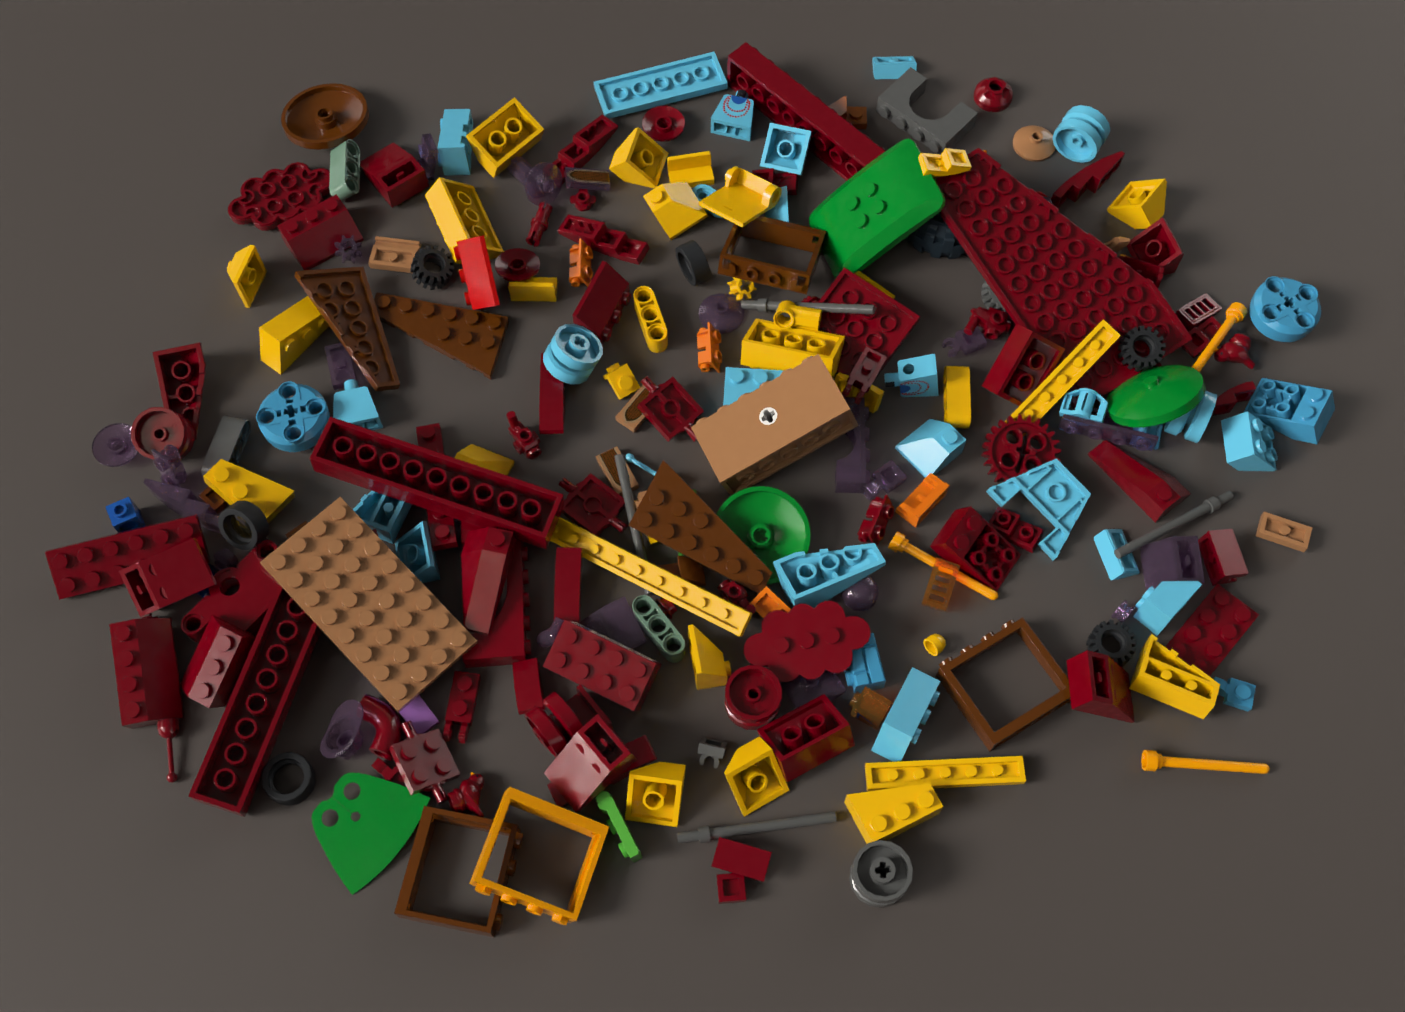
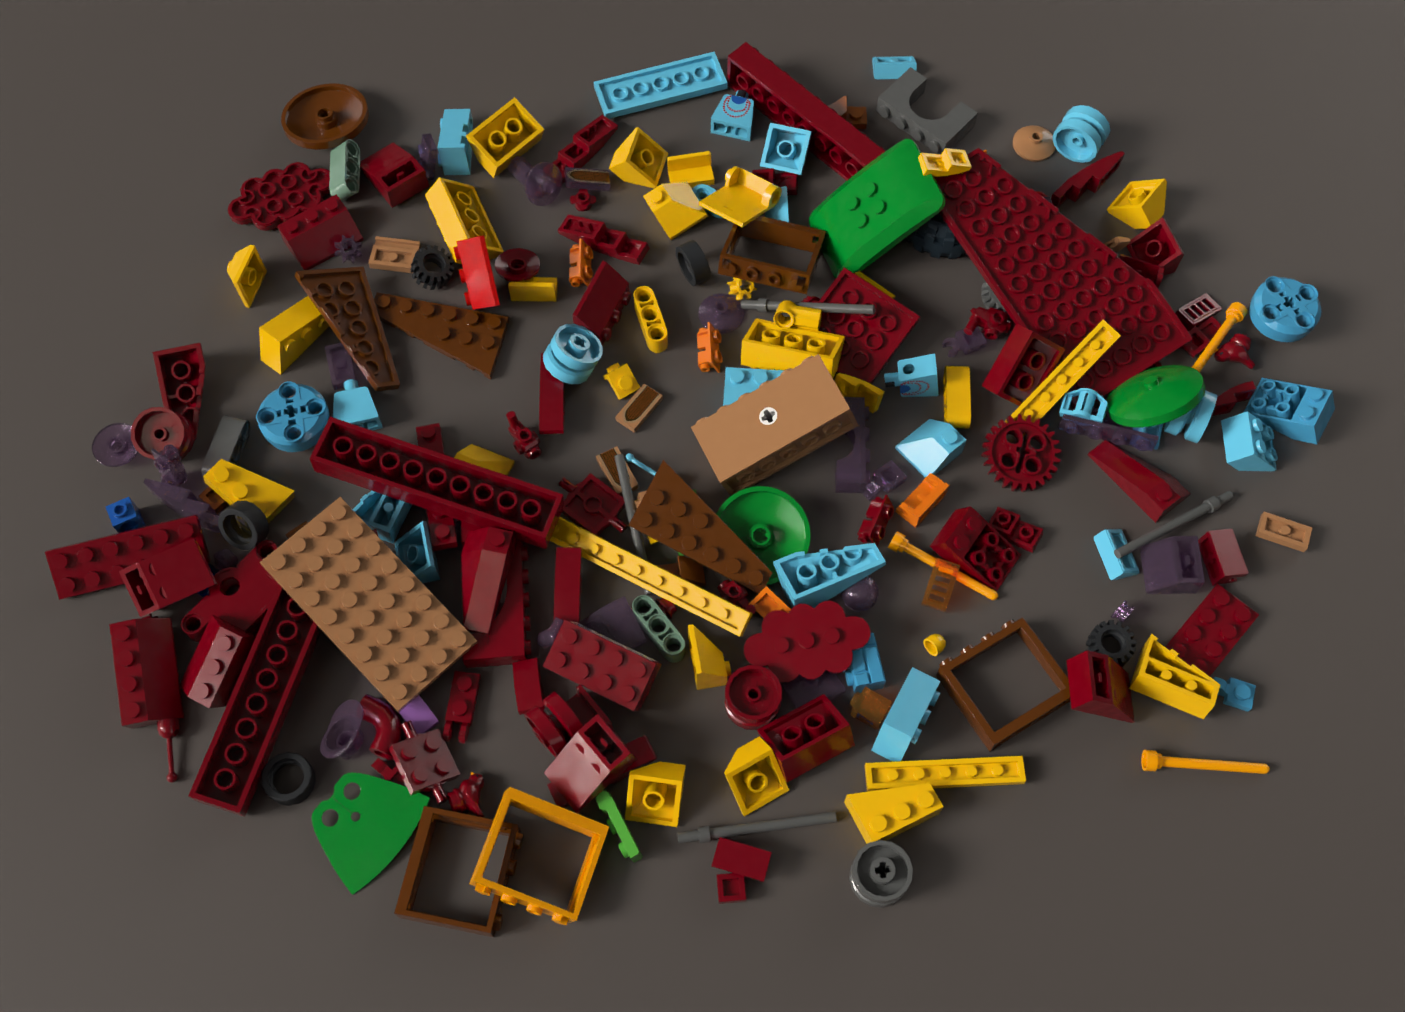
(539, 224): dark red pin -> none
(663, 123): dark red dish -> none
(669, 408): dark red plate -> none
(712, 748): dark grey tile -> none
(864, 373): dark red hinge -> none
(993, 100): dark red piece -> none
(1053, 493): medium azure wing -> none
(1150, 339): black tyre -> none
(1162, 604): medium azure slope -> none

